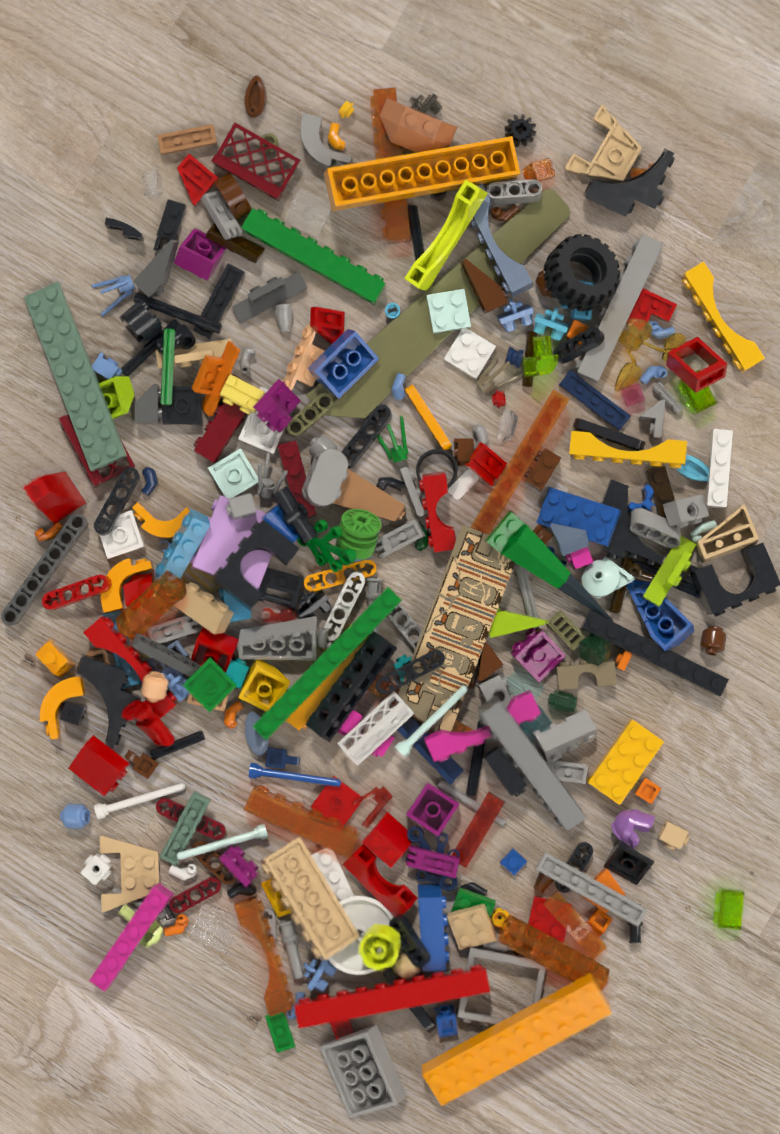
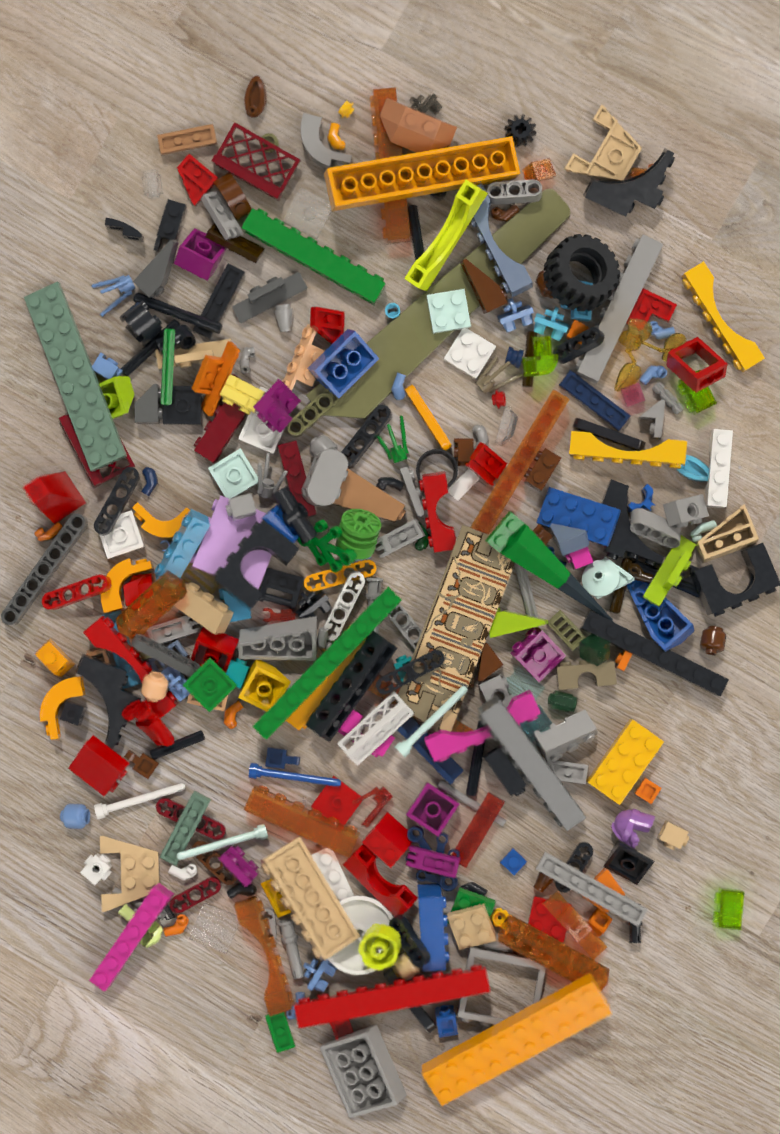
(254, 739): sand blue arm -> none
(661, 487): dark brown plate -> none

